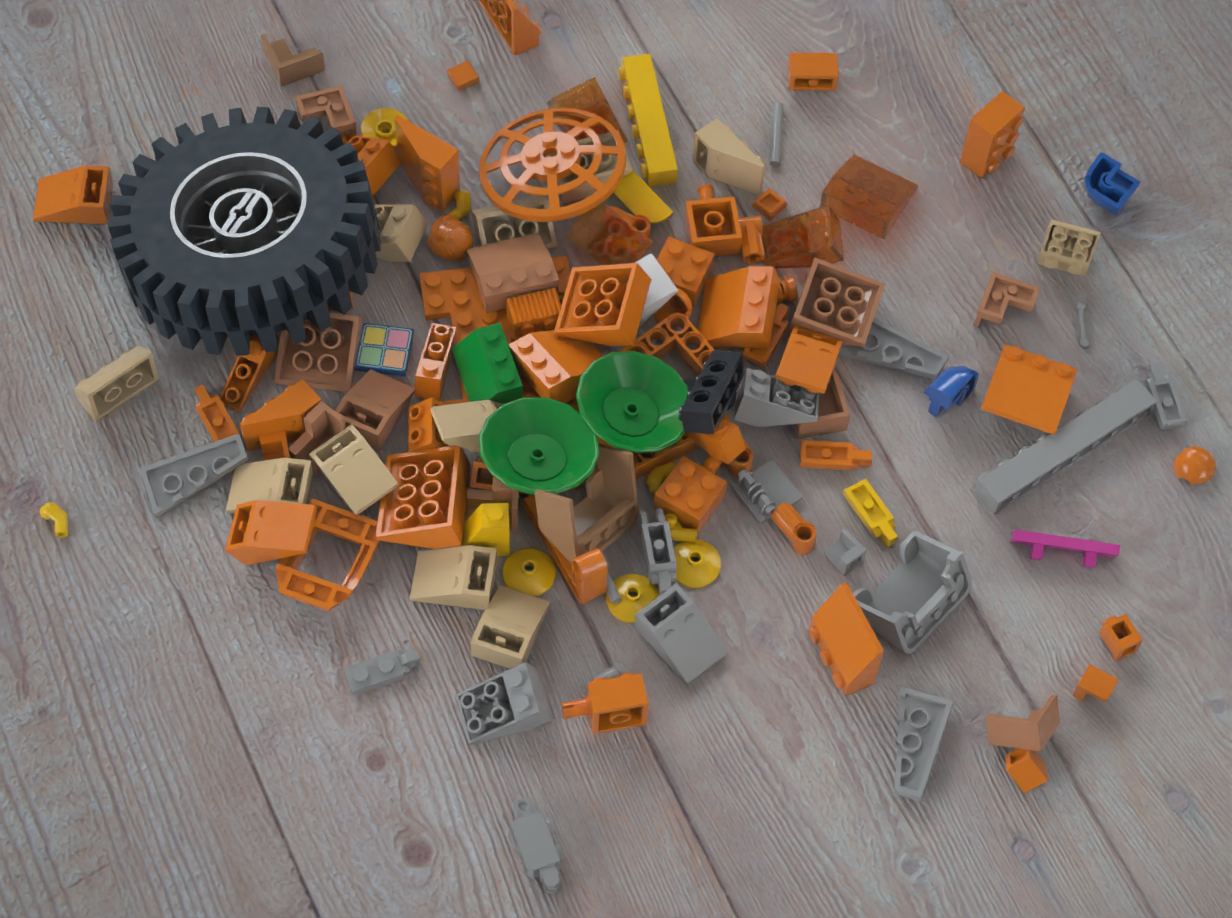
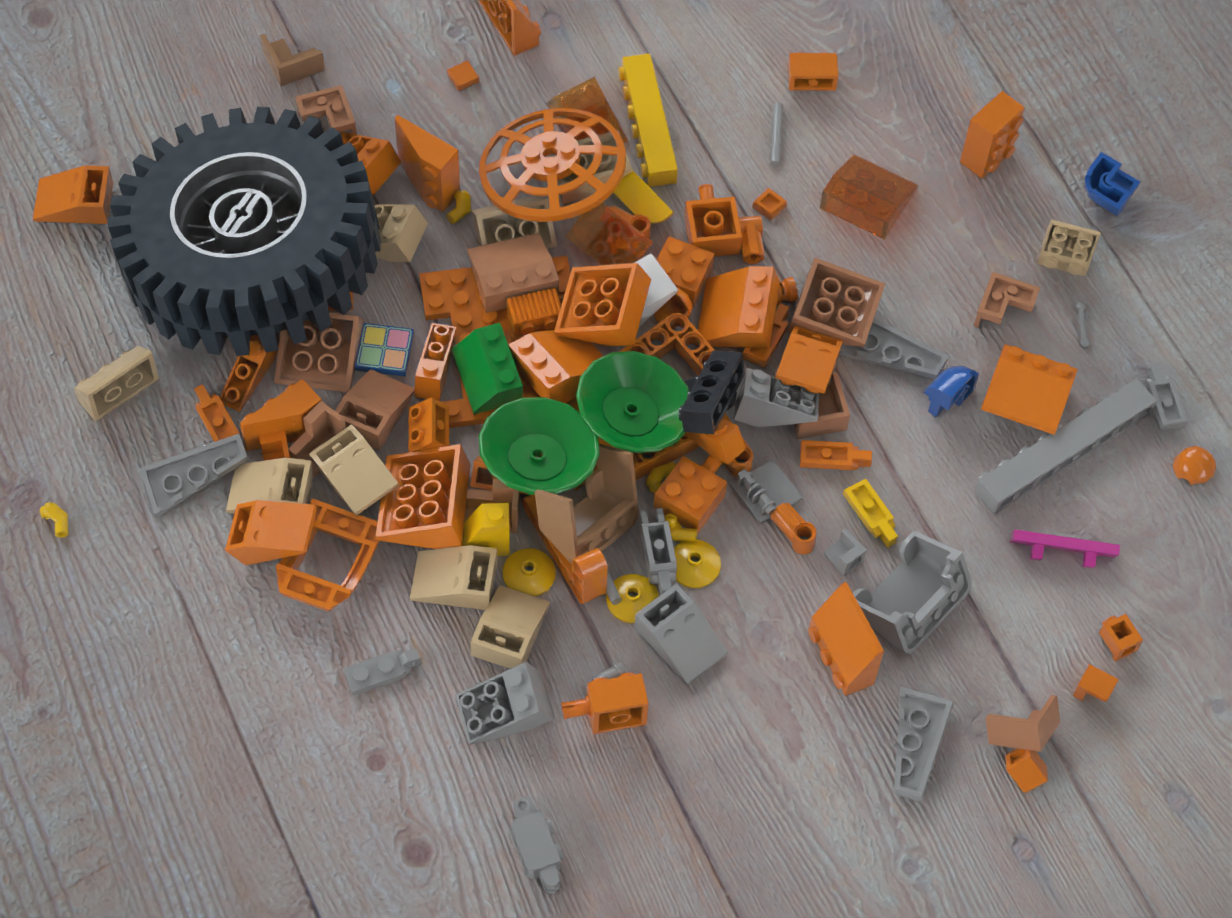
(381, 121): yellow dish -> none
(450, 238): orange hair -> none
(462, 422): tan slope -> none
(727, 158): tan slope -> none
(801, 238): clear orange slope -> none

